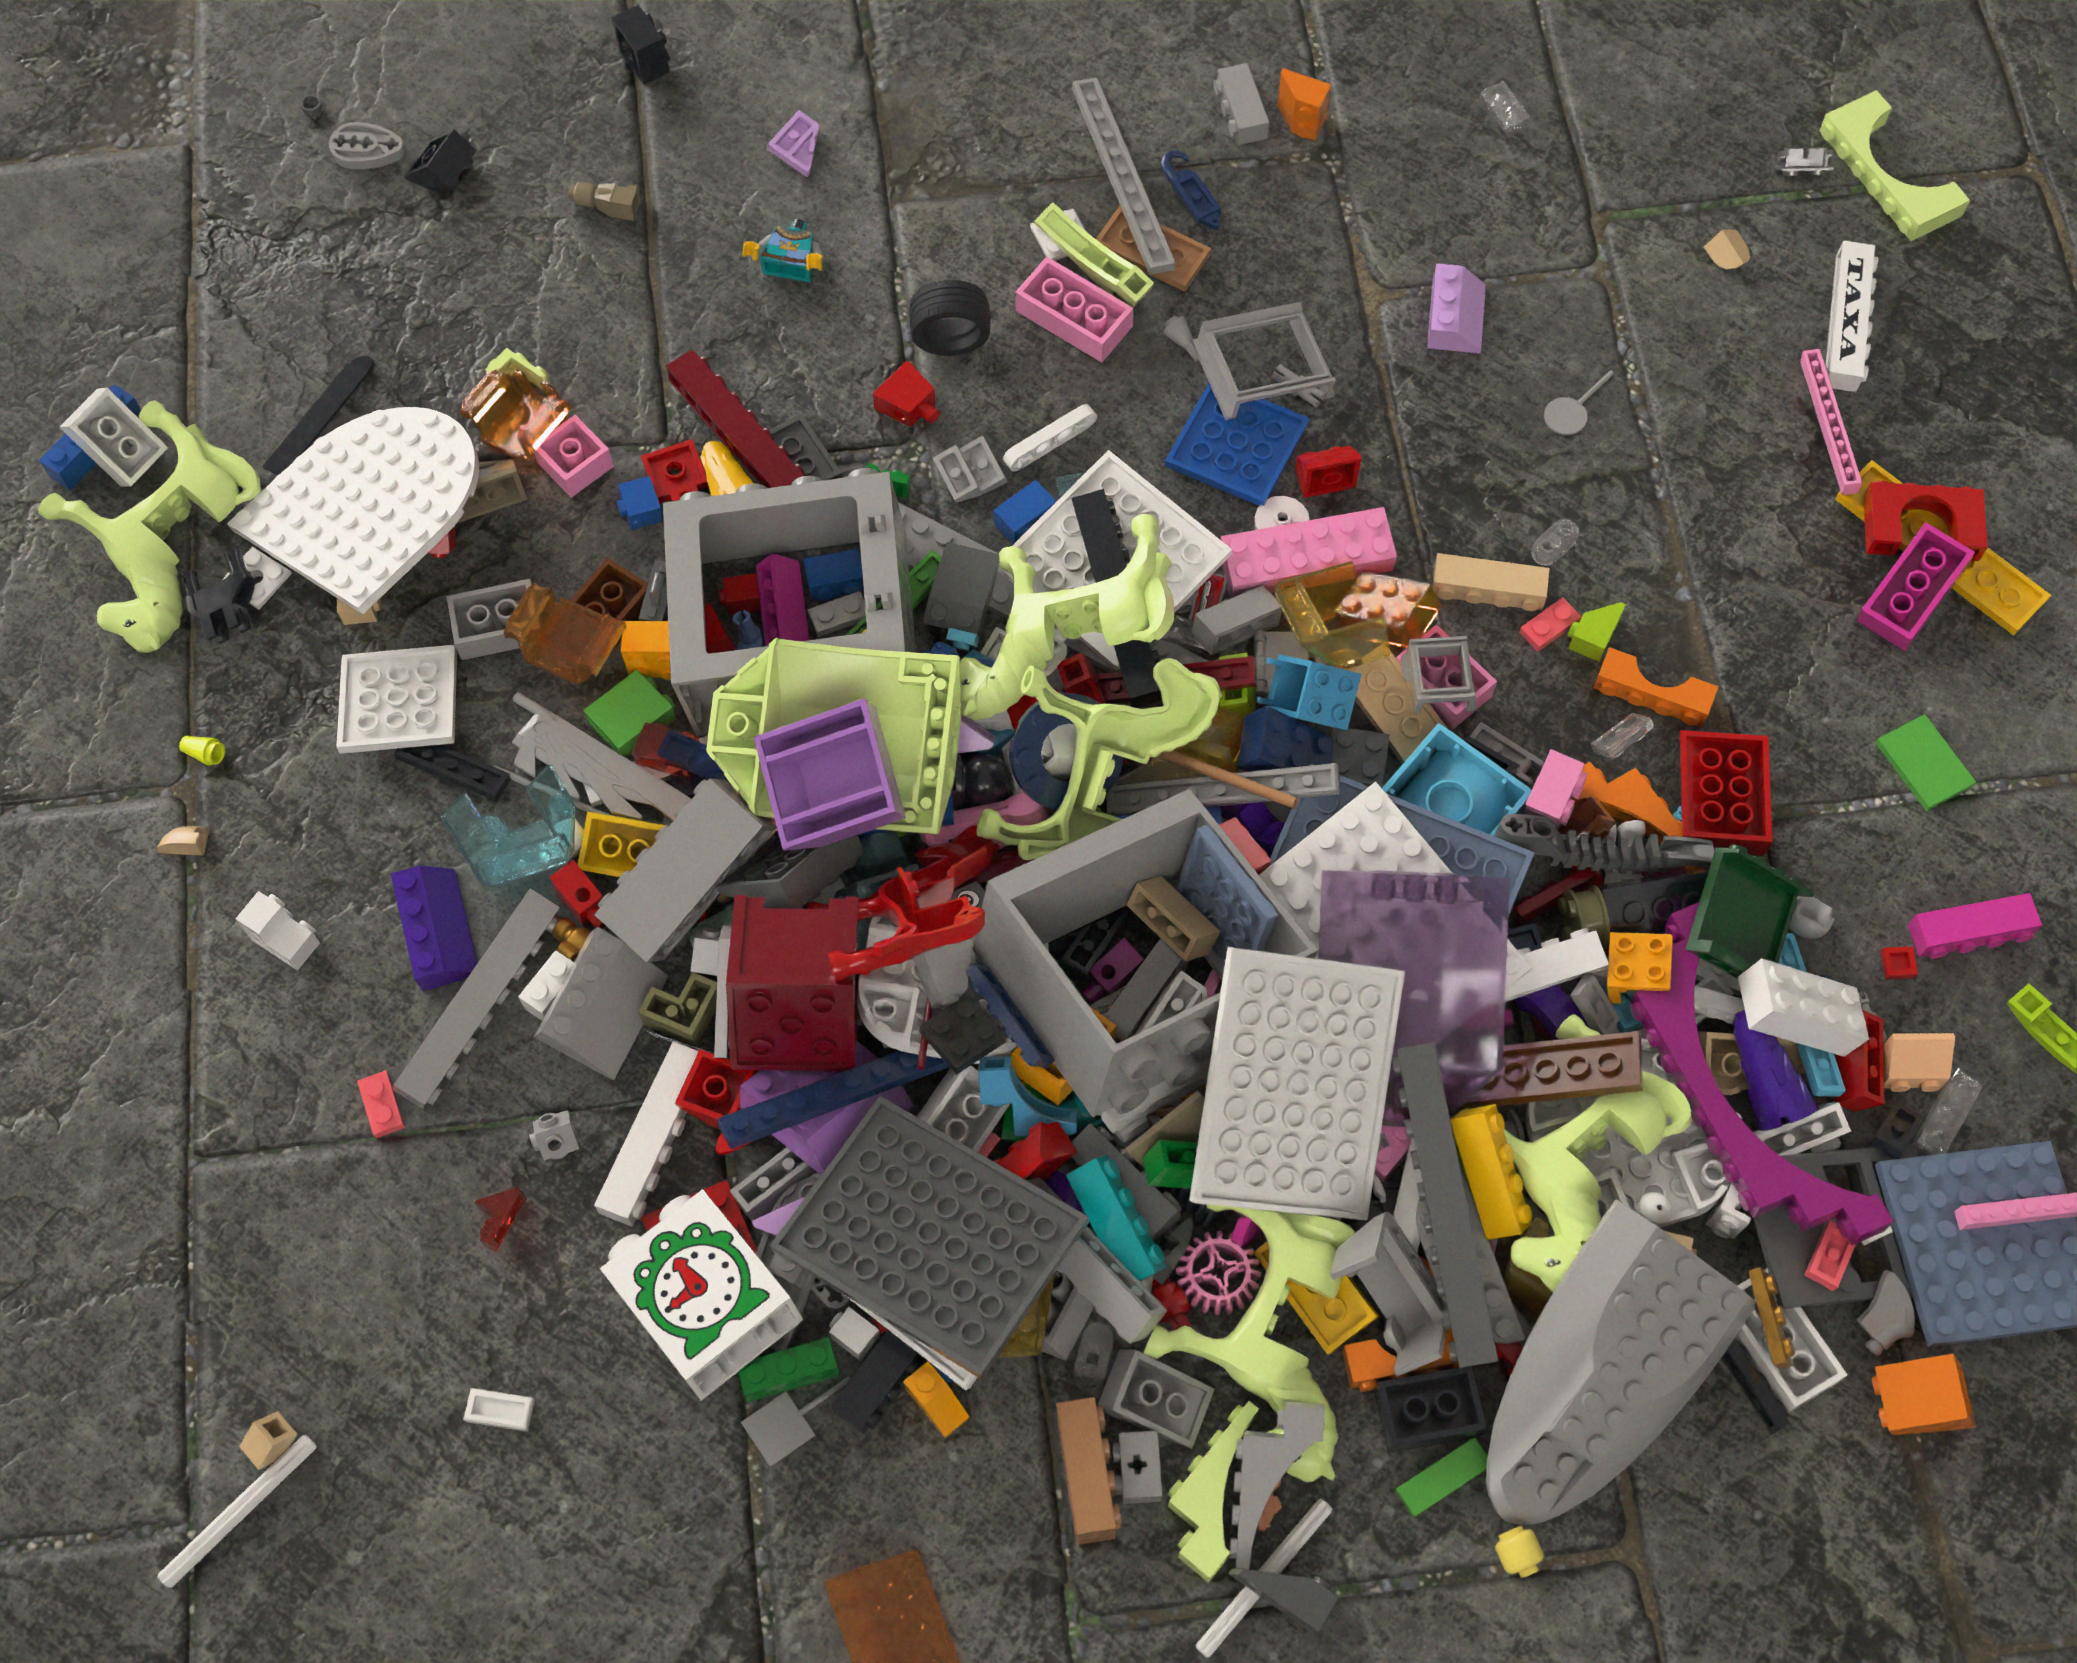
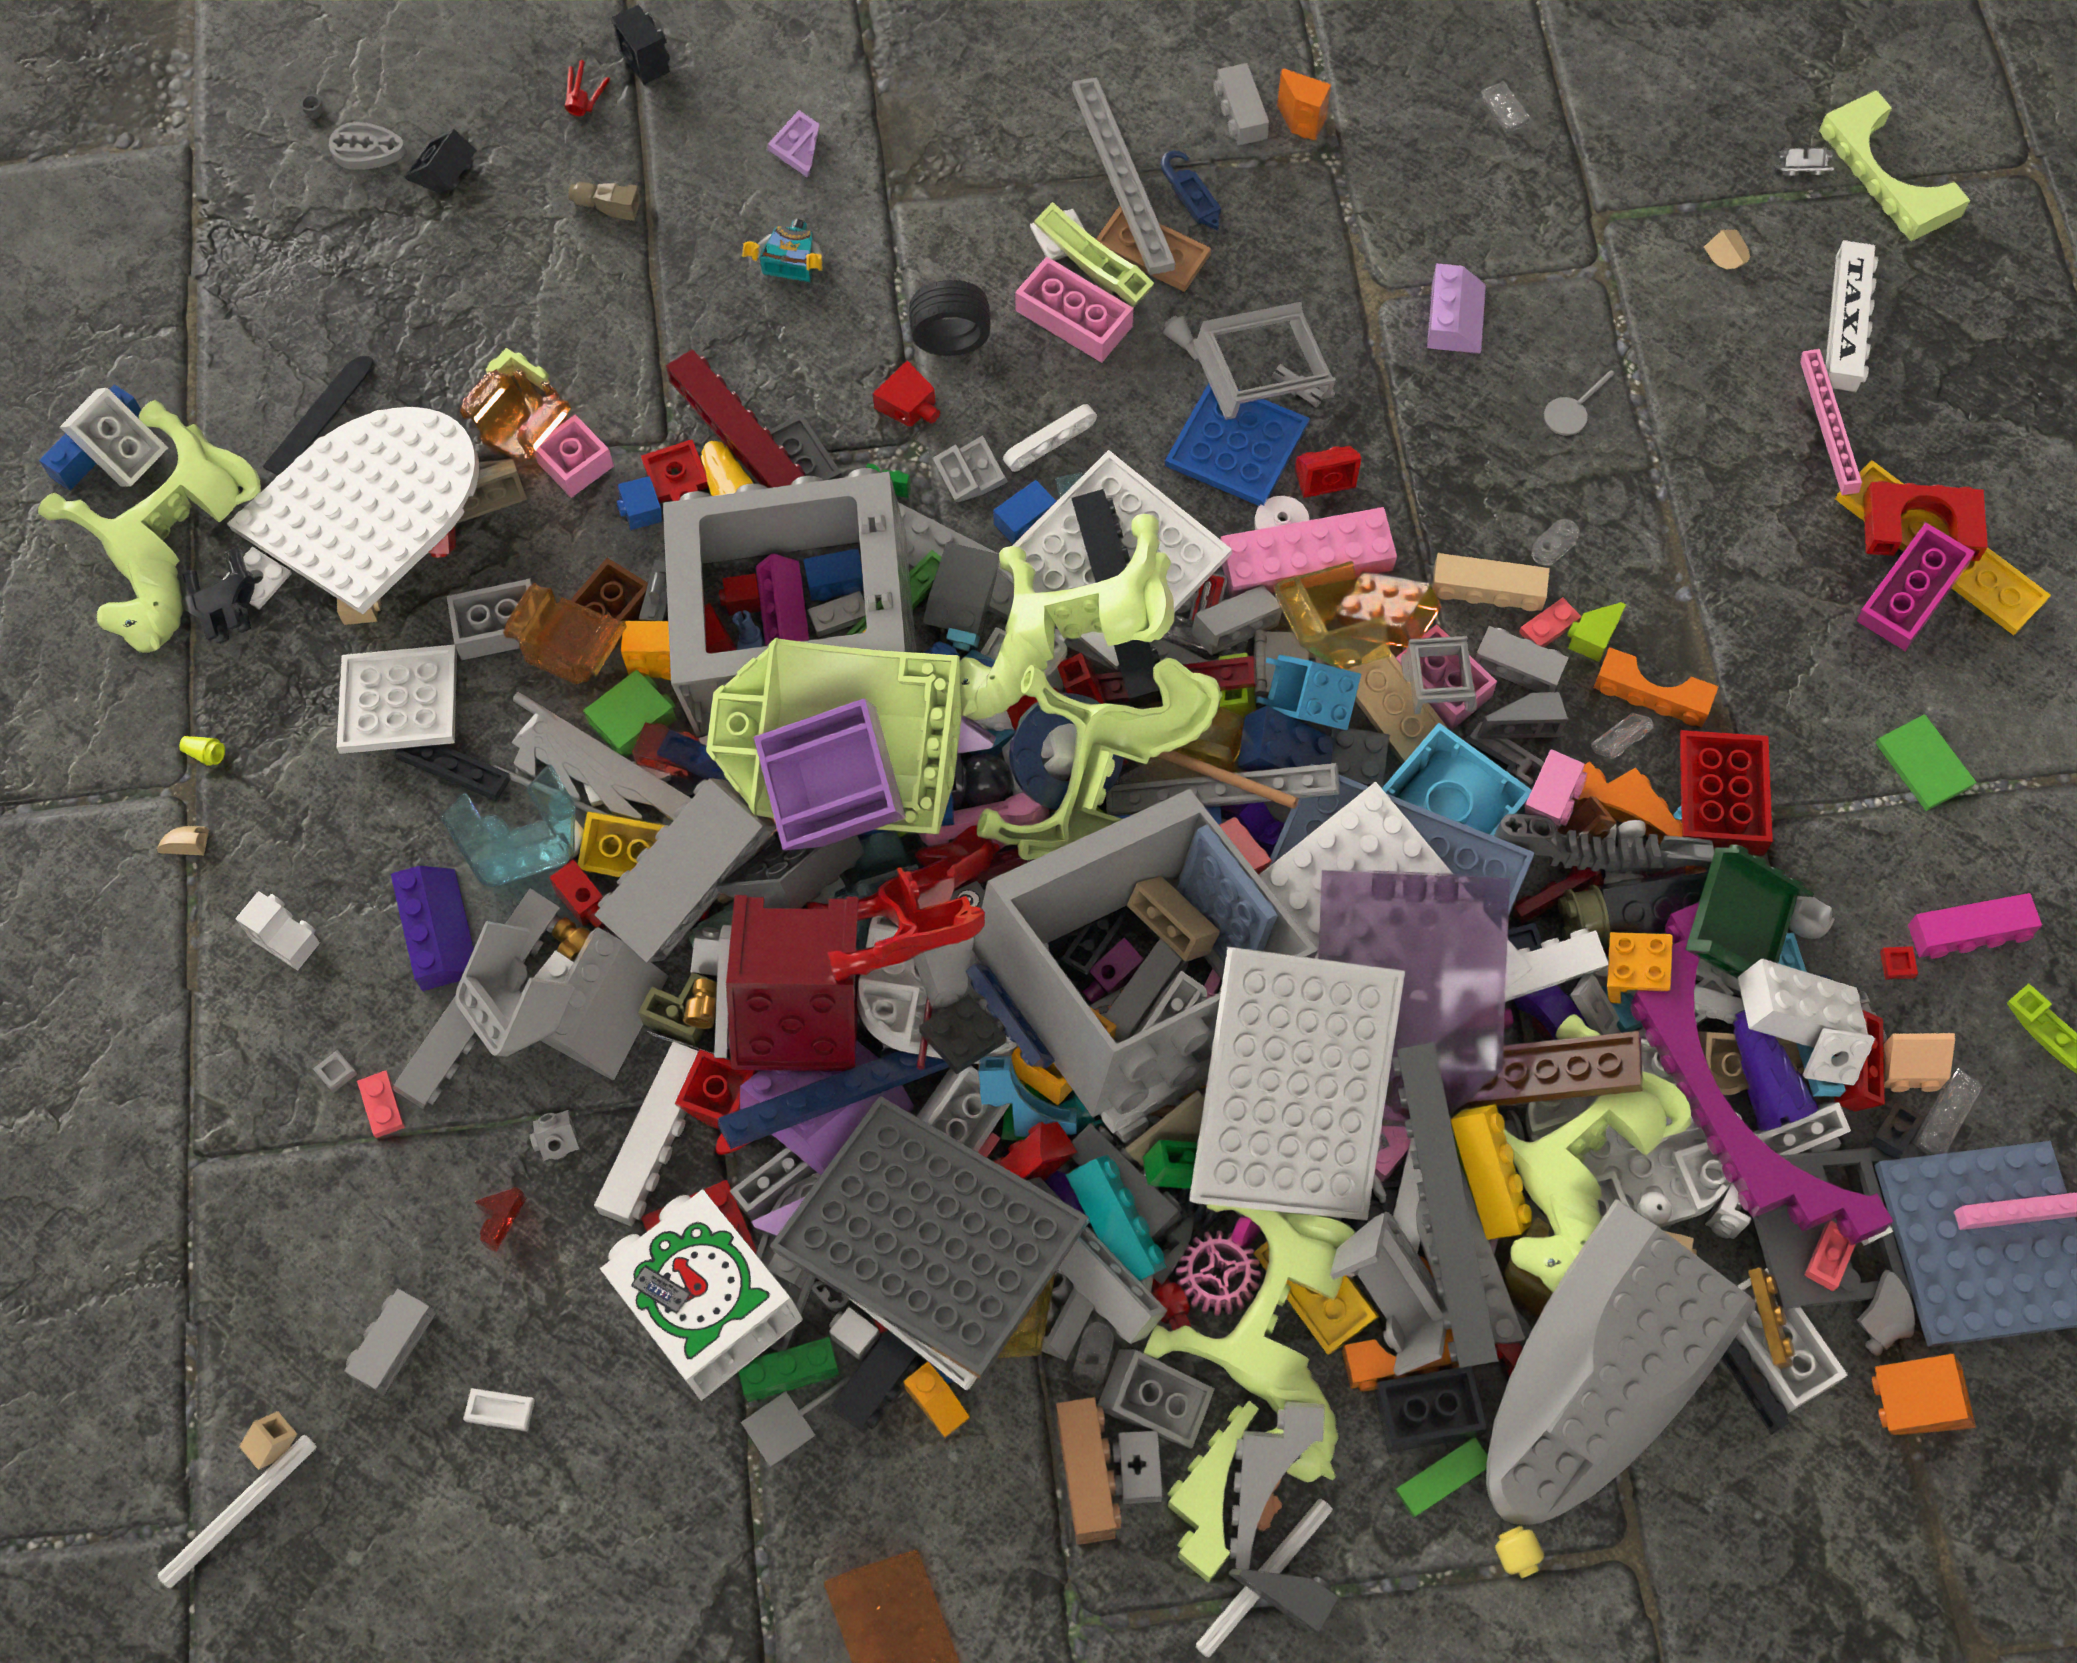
(335, 1071): none -> light grey tile
(389, 1341): none -> light grey brick
(492, 998): none -> light grey windscreen
(577, 100): none -> red plant
(661, 1289): none -> sticker
(701, 1008): none -> pearl gold piece
(1520, 660): none -> light grey brick
(1529, 717): none -> dark grey slope
(1847, 1065): none -> white piece

